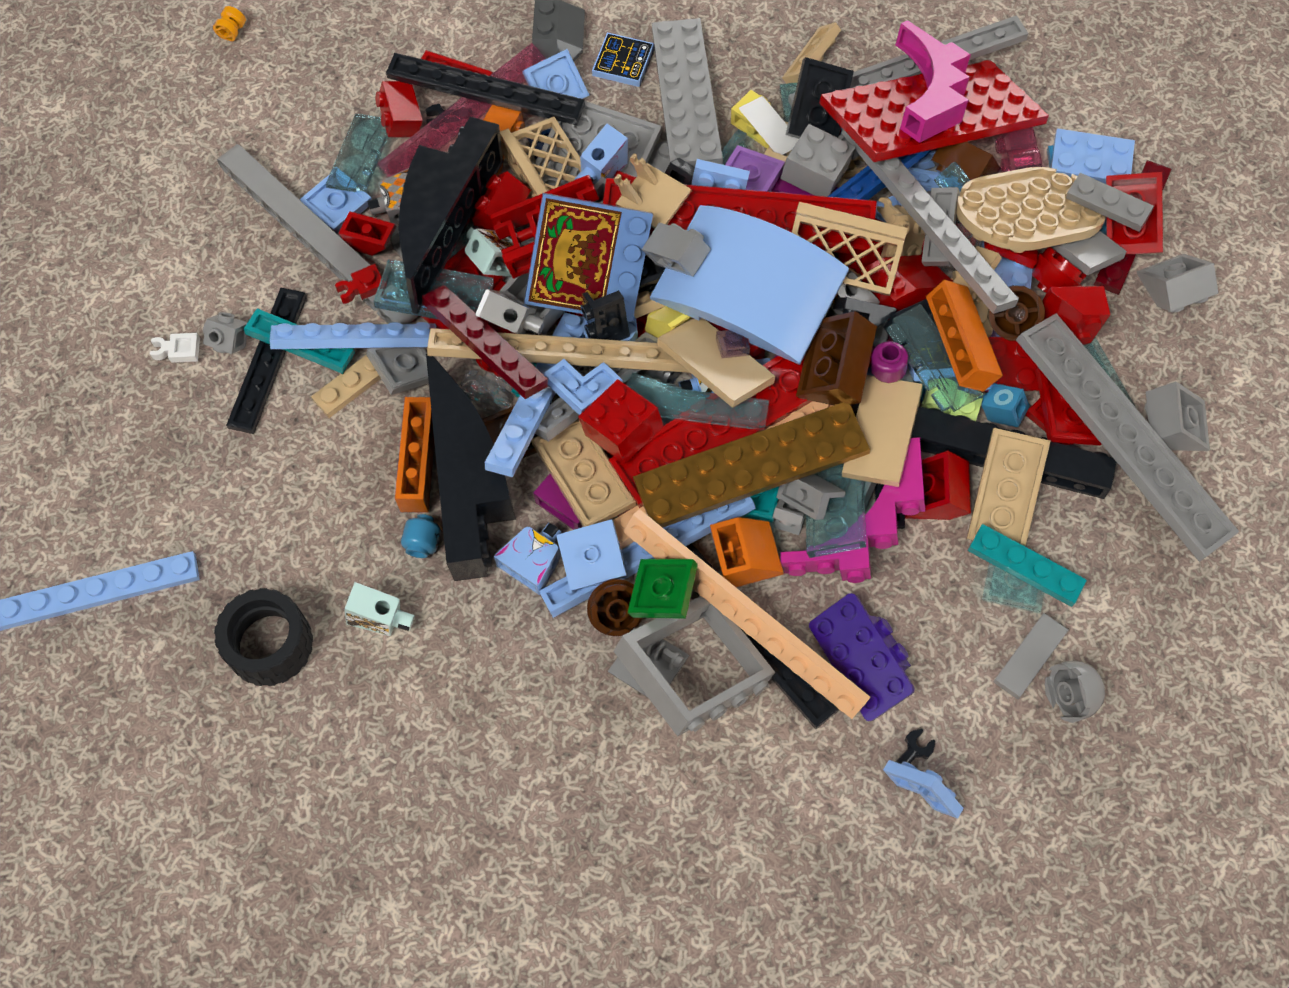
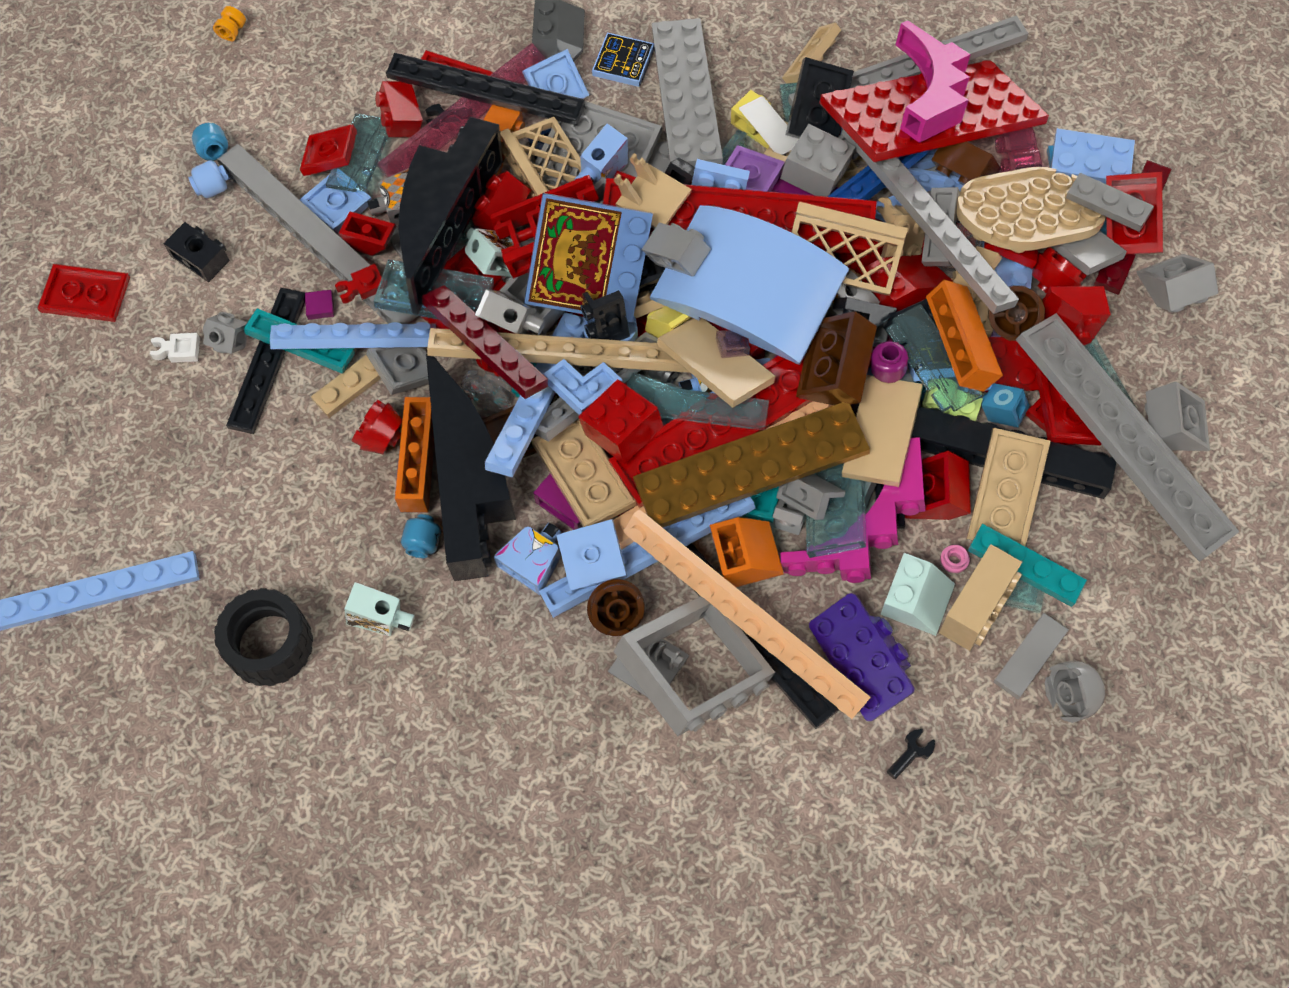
(84, 292): none -> red tile
(197, 251): none -> black brick
(209, 141): none -> dark azure head
(209, 179): none -> light blue head
(319, 304): none -> magenta tile
(328, 150): none -> red tile
(379, 429): none -> red cone
(663, 588): green plate -> none
(918, 595): none -> light aqua slope
(926, 784): light blue plate -> none
(952, 177): clear light blue tile -> none
(958, 551): none -> bright pink plate
(982, 598): none -> tan brick

